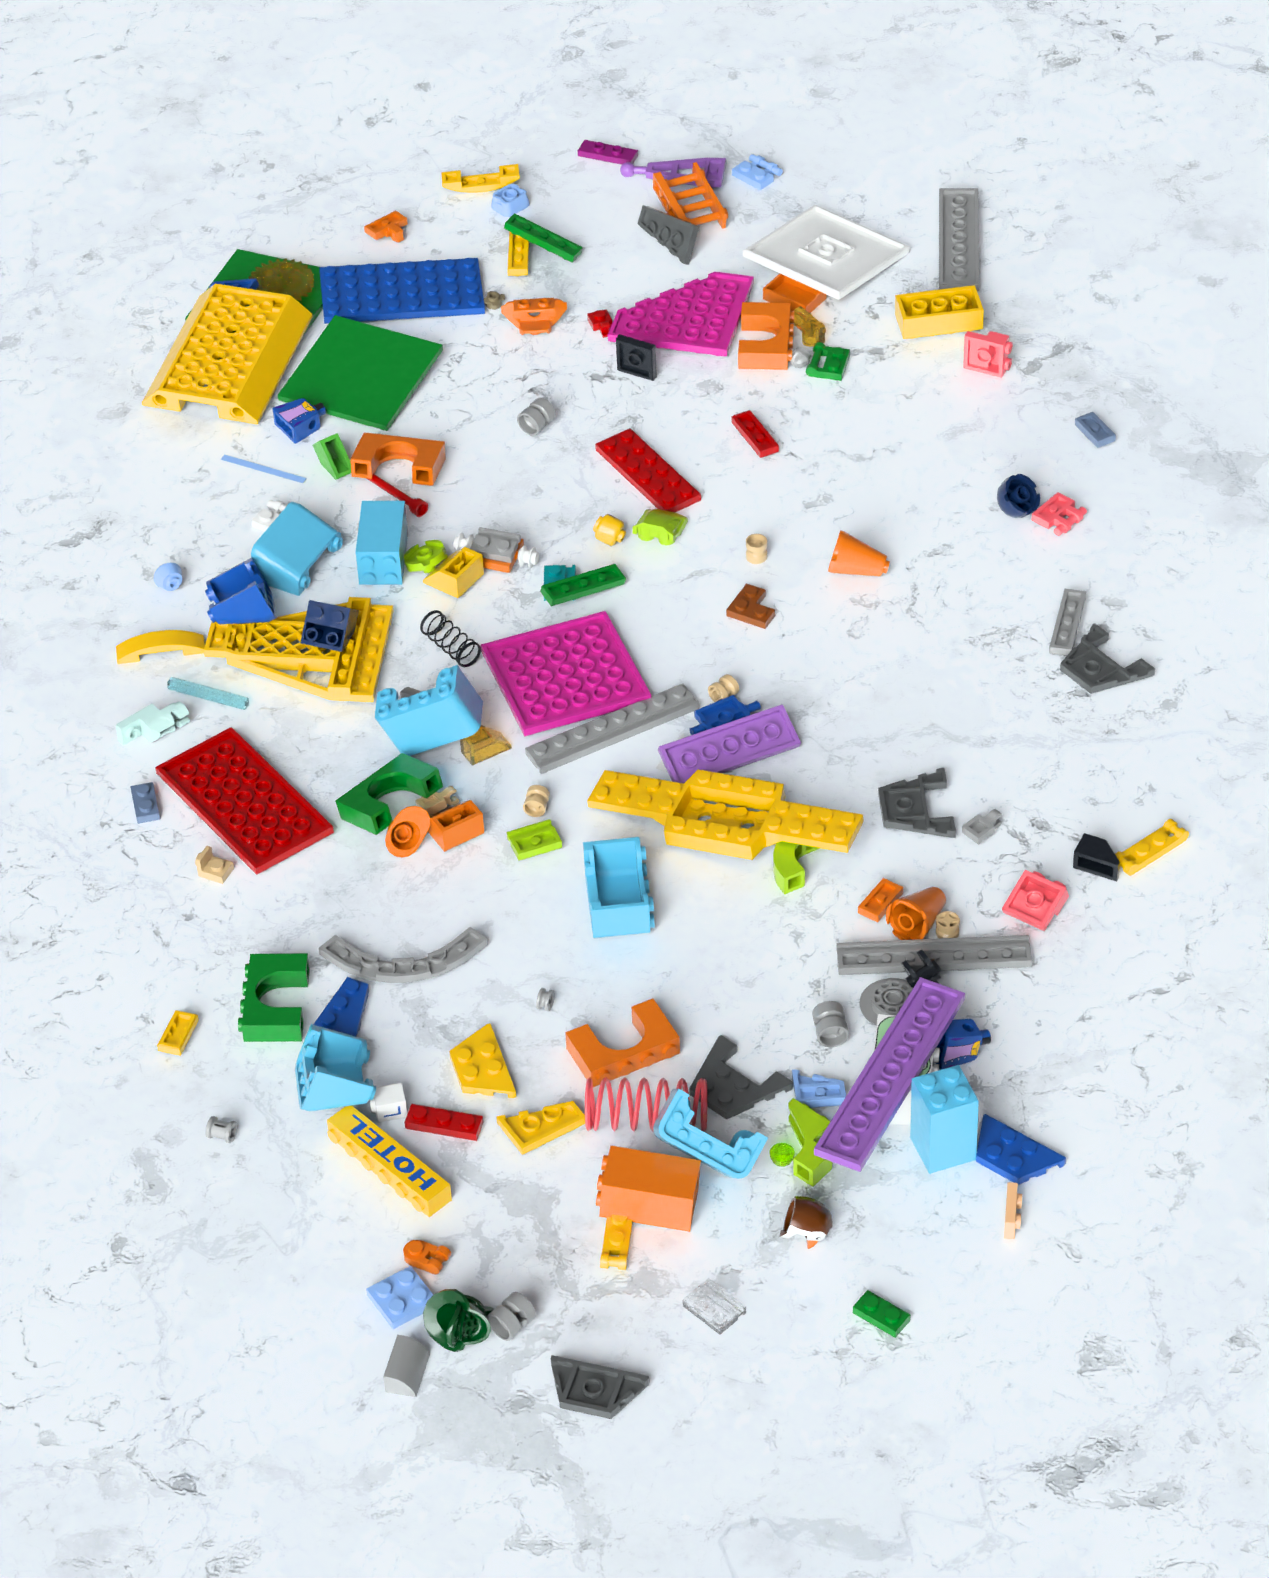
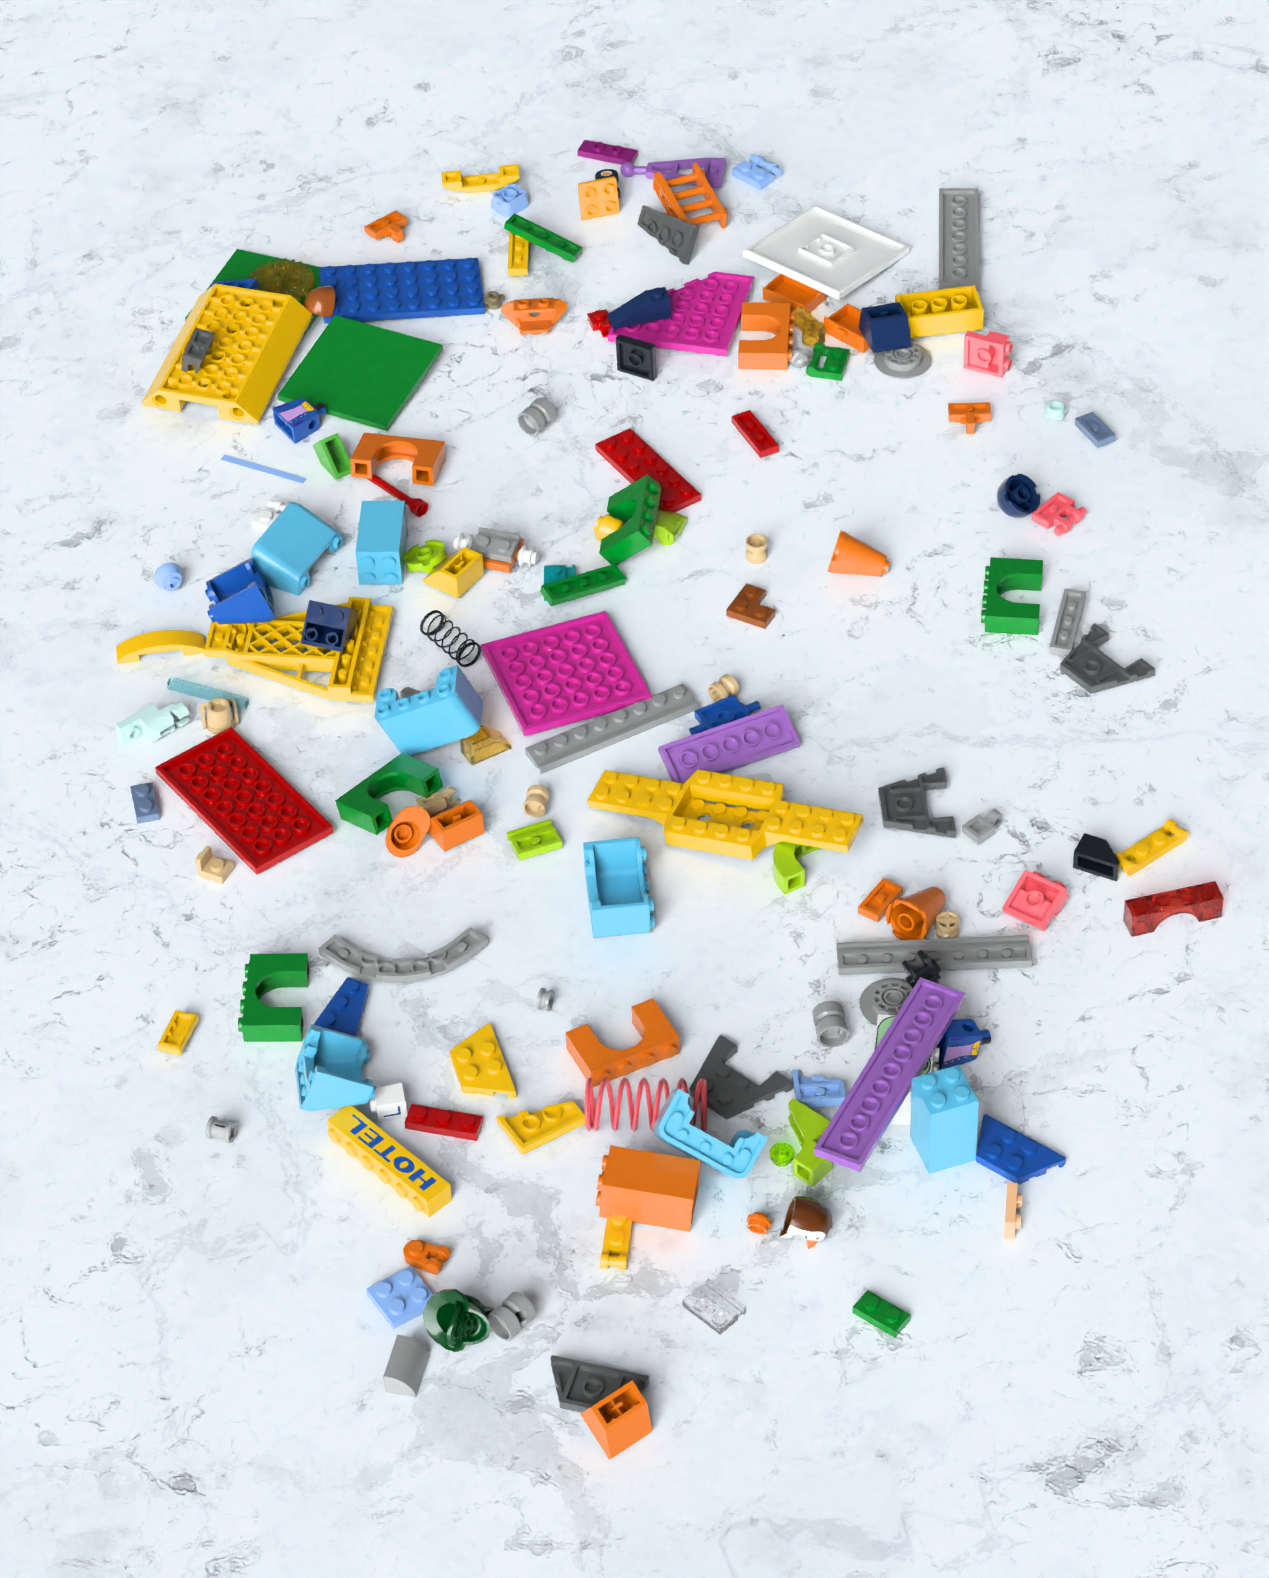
(197, 349): none -> dark grey hinge
(219, 715): none -> tan piece
(321, 301): none -> dark orange helmet
(600, 195): none -> light orange plate
(619, 1419): none -> orange slope
(640, 505): none -> green arch
(644, 308): none -> dark blue slope
(758, 1223): none -> orange plate
(845, 327): none -> orange container
(885, 327): none -> dark blue slope
(903, 362): none -> light grey wheel
(969, 414): none -> orange hinge
(1008, 616): none -> green arch
(1055, 410): none -> light aqua plate
(1147, 912): none -> clear red arch

